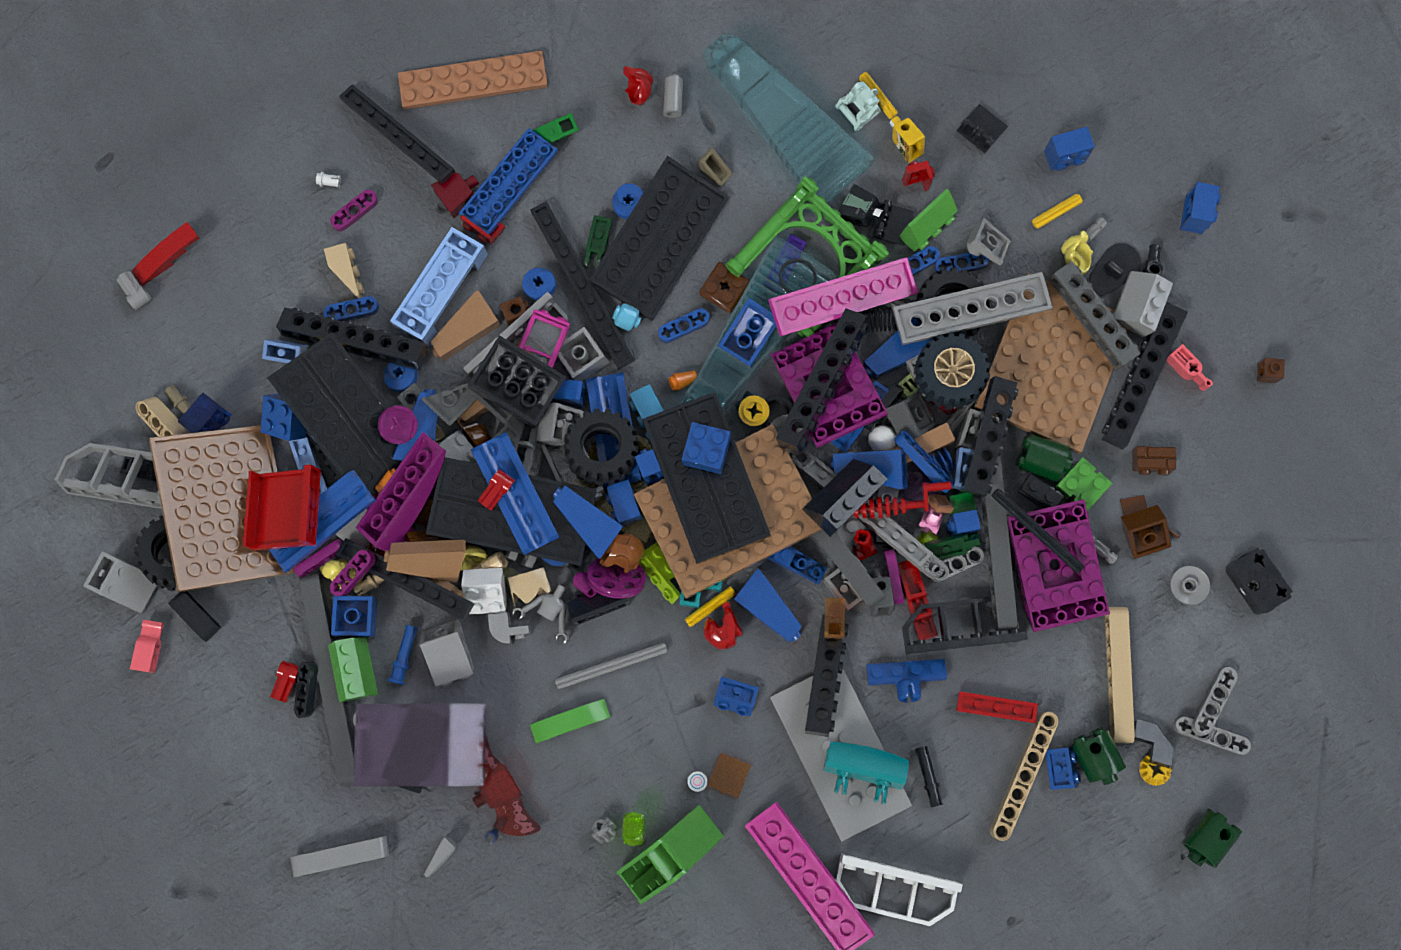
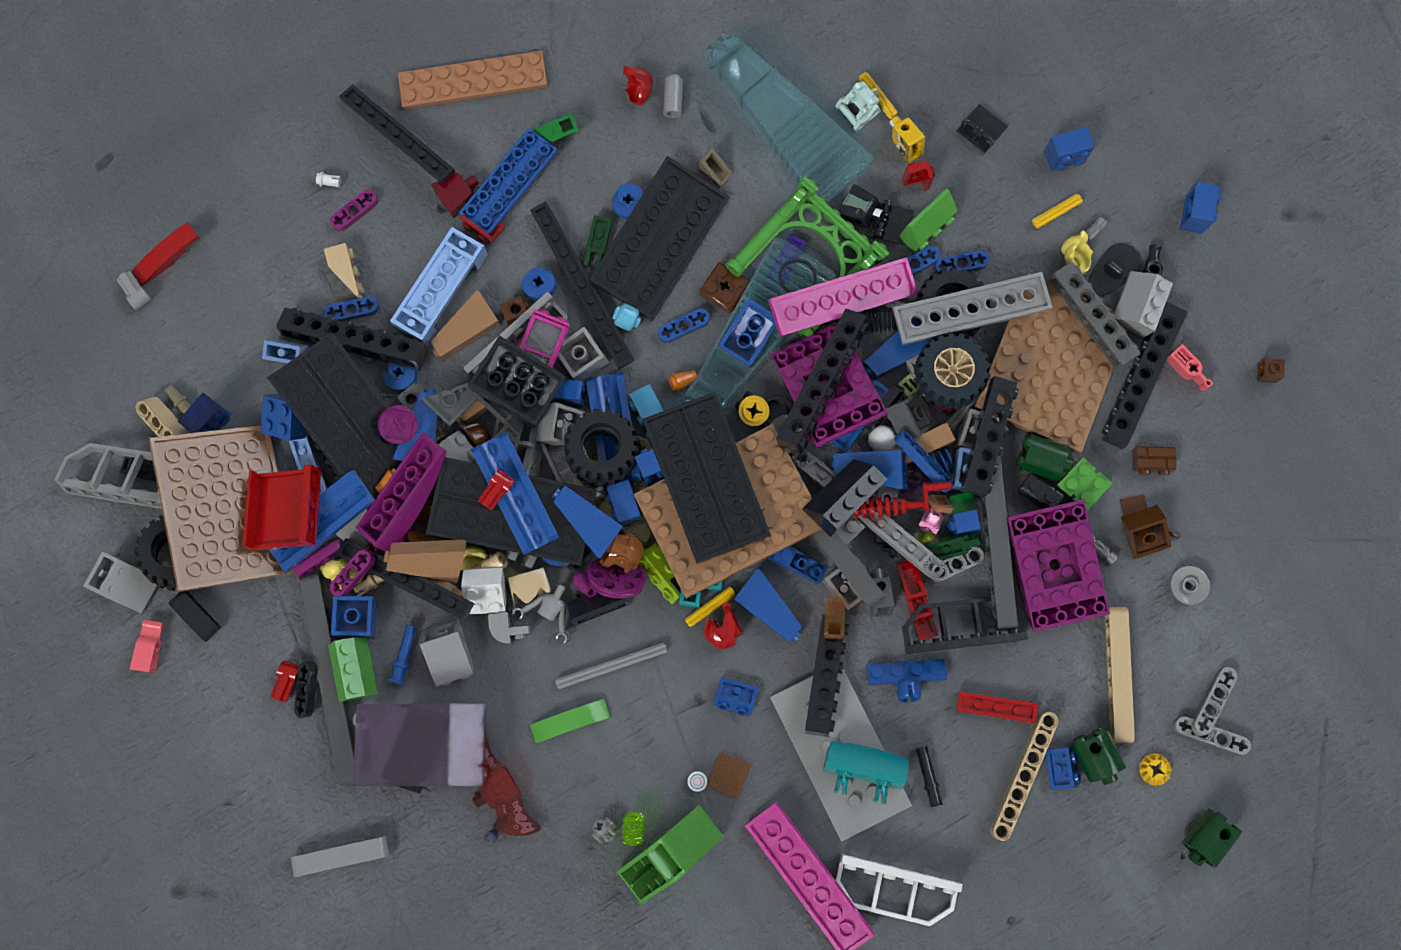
(443, 852): light grey slope -> none
(706, 448): blue brick -> none
(863, 545): red piece -> none
(893, 573): magenta beam -> none
(988, 241): light grey slope -> none
(1037, 530): black axle -> none
(1161, 748): tile -> none
(1264, 578): black axle -> none

